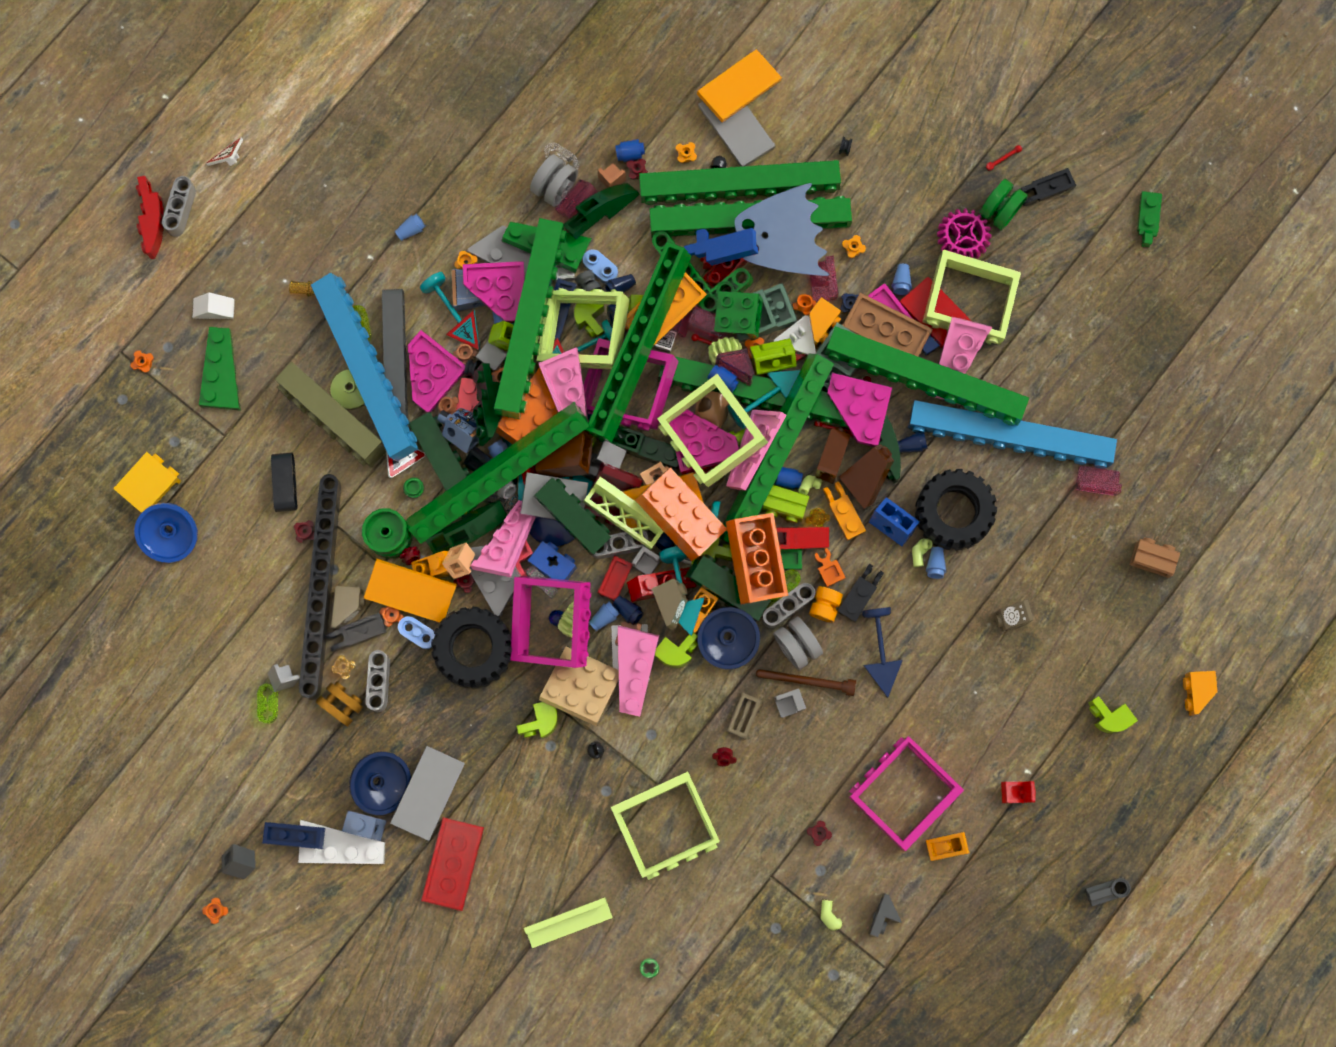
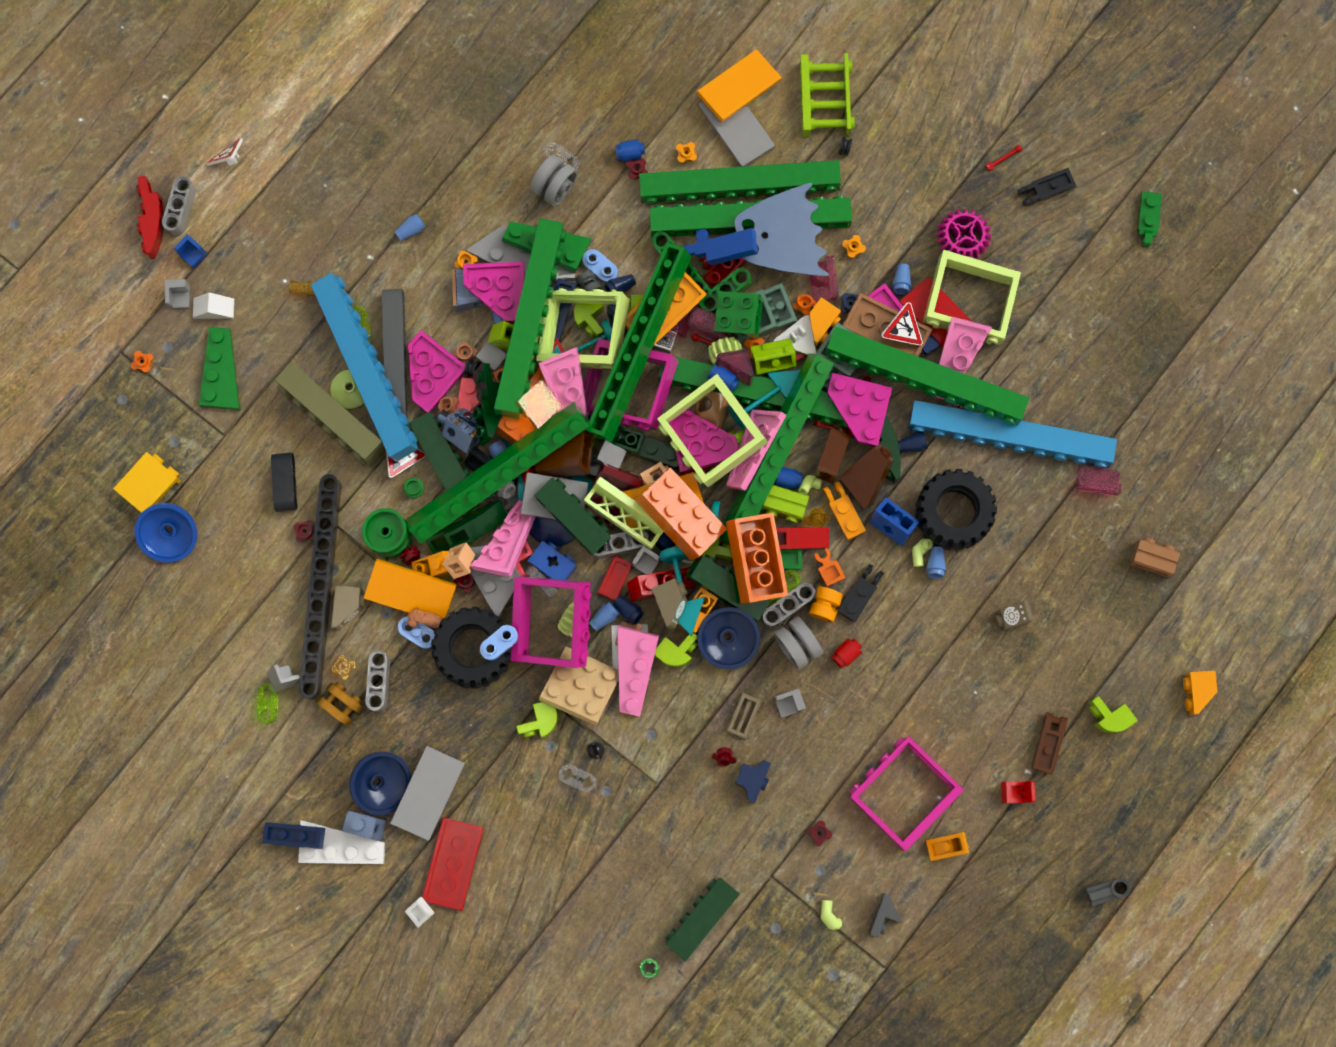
(177, 294): none -> light grey panel
(190, 251): none -> blue panel
(209, 910): orange plate -> none
(238, 861): dark grey panel -> none
(358, 632): black hinge -> none
(385, 612): orange plate -> none
(419, 912): none -> white tile
(427, 618): none -> nougat arm
(466, 329): teal piece -> none
(500, 644): none -> light blue plate
(539, 404): none -> clear yellow piece
(555, 616): clear blue hinge -> none
(568, 922): yellowish green fence -> none
(578, 193): clear pink panel -> none
(580, 774): none -> clear beam
(601, 204): dark green slope -> none
(611, 176): nougat panel -> none
(689, 854): yellowish green window -> none
(702, 919): none -> dark green brick
(718, 162): black hinge -> none
(753, 779): none -> dark blue brick
(809, 105): none -> lime fence
(846, 653): none -> red brick
(846, 686): reddish brown piece -> none
(884, 672): dark blue piece -> none
(904, 327): none -> piece
(1003, 204): green wheel -> none
(1049, 744): none -> reddish brown plate

